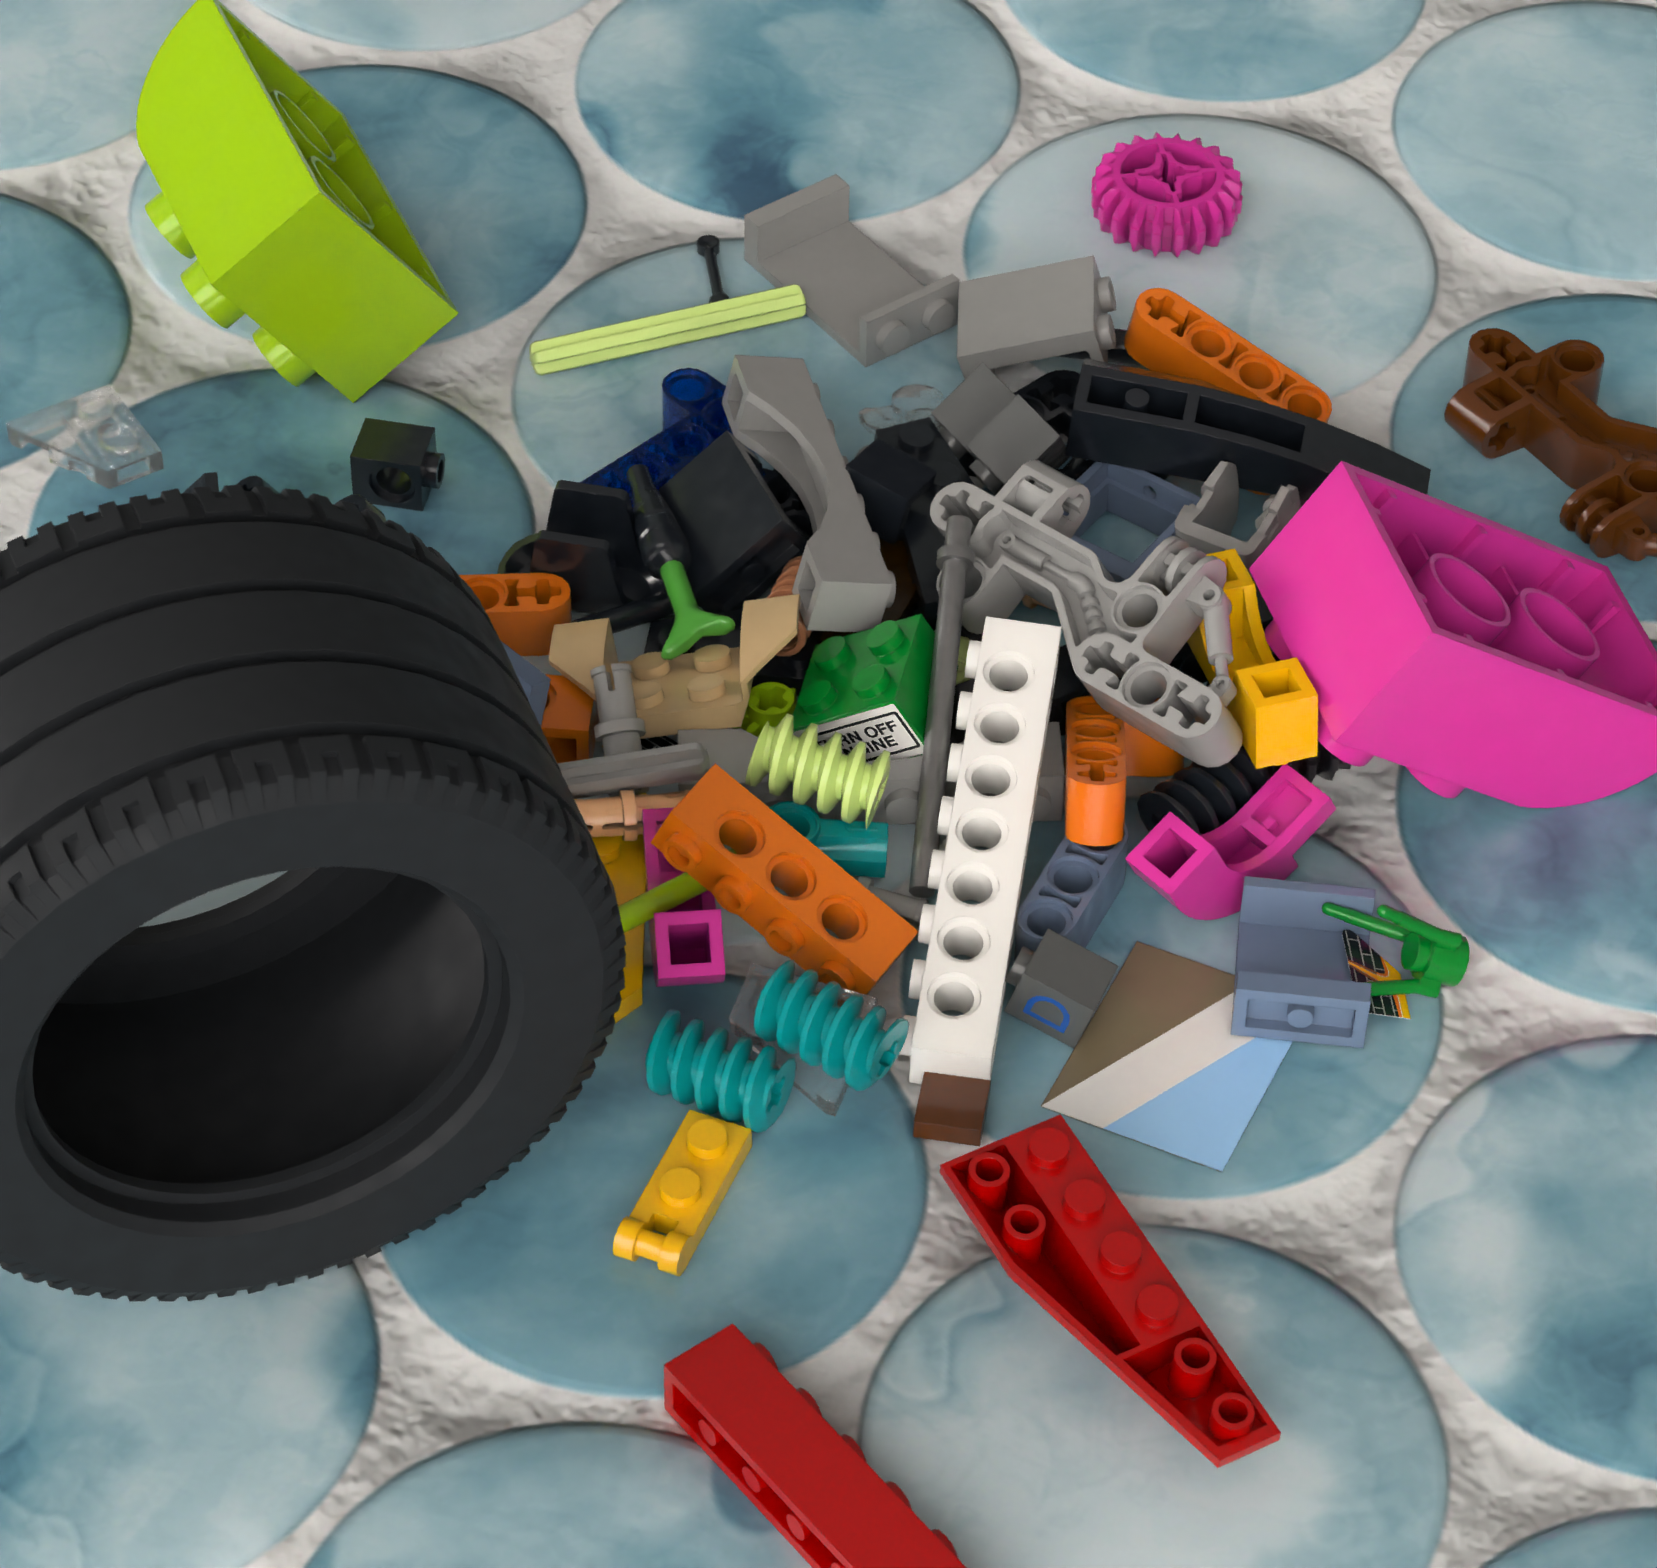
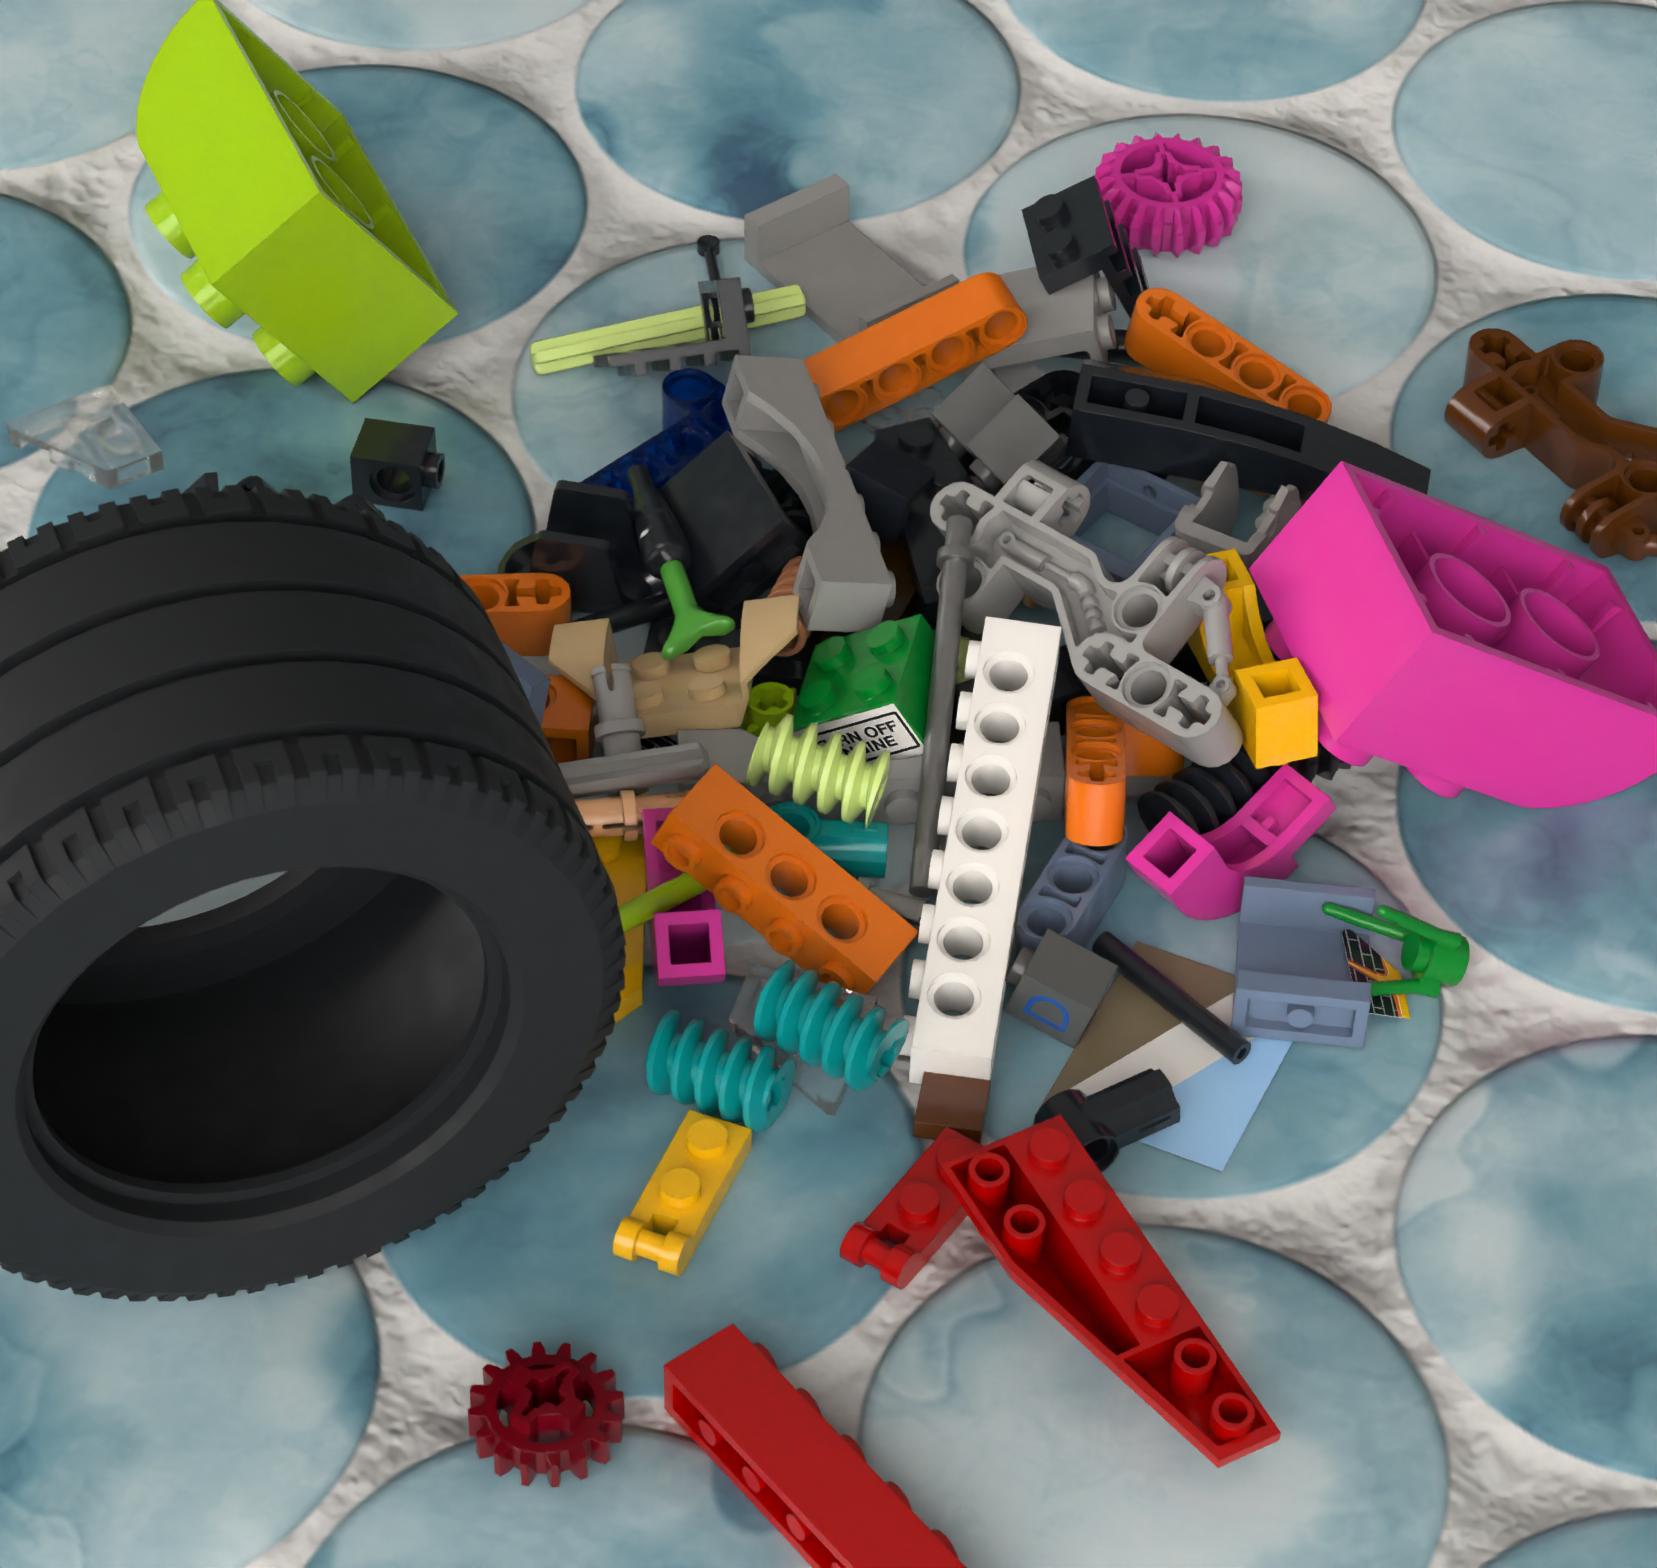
(546, 1414): none -> dark red gear
(725, 318): none -> black plate
(913, 1216): none -> red plate
(916, 348): none -> orange beam
(1079, 236): none -> black plate
(1115, 1114): none -> black piece
(1172, 998): none -> black piece

